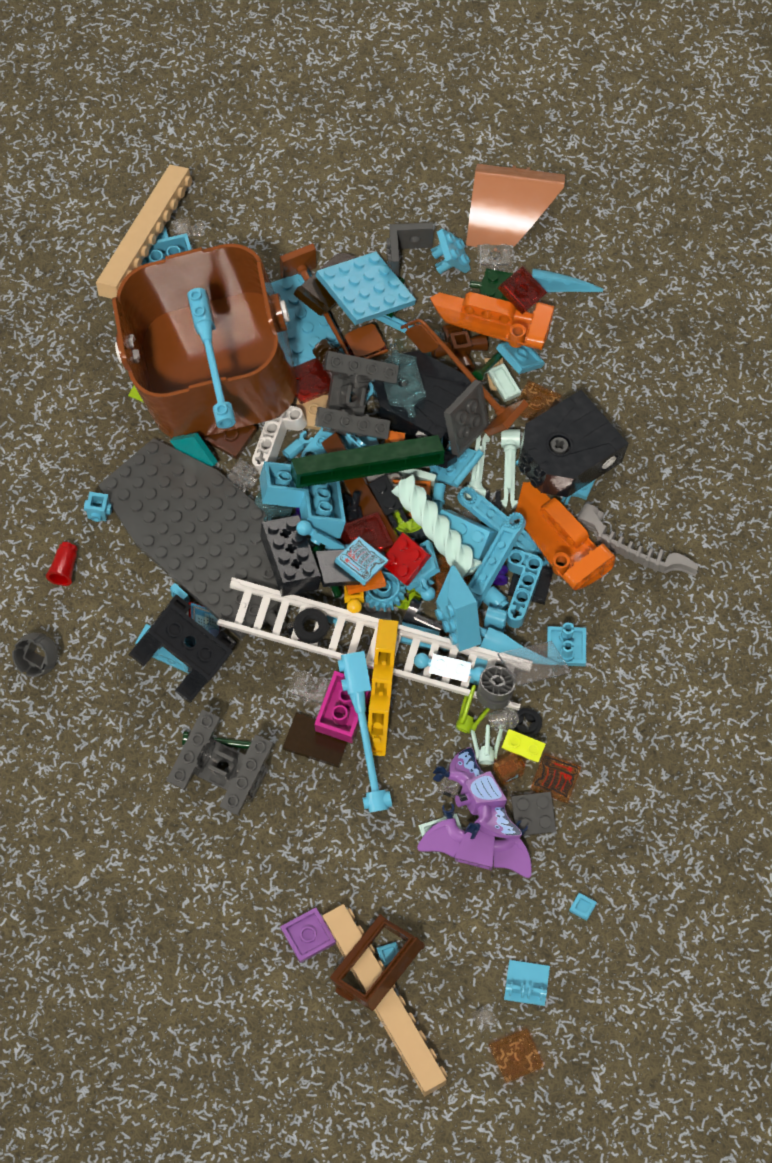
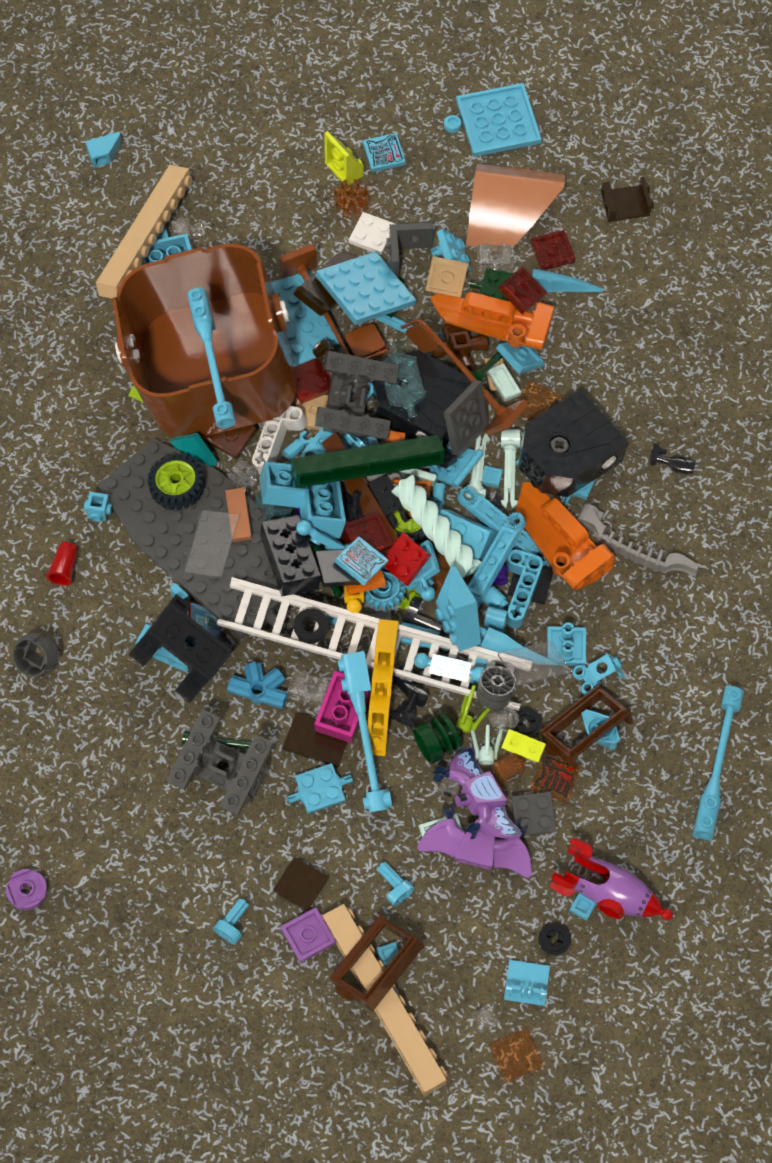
(22, 900): none -> medium lavender plate
(103, 149): none -> medium azure slope
(173, 469): none -> wheel
(212, 543): none -> clear piece
(225, 927): none -> medium azure piece
(237, 505): none -> nougat tile
(256, 681): none -> dark azure piece
(300, 884): none -> dark brown tile
(319, 788): none -> medium azure plate
(342, 160): none -> neon yellow slope
(351, 198): none -> clear orange gear
(371, 233): none -> white plate
(384, 152): none -> medium azure tile
(401, 890): none -> medium azure piece
(406, 713): none -> black piece
(408, 686): none -> black hinge
(441, 736): none -> dark green wheel
(446, 276): none -> tan plate
(452, 123): none -> medium azure tile
(491, 476): none -> medium azure tile
(498, 119): none -> medium azure plate
(550, 931): none -> black gear
(552, 250): none -> clear red plate
(555, 747): none -> reddish brown piece
(591, 675): none -> medium azure piece
(592, 721): none -> medium azure hat
(620, 893): none -> piece
(627, 201): none -> dark brown panel
(676, 463): none -> black piece
(710, 799): none -> medium azure bar

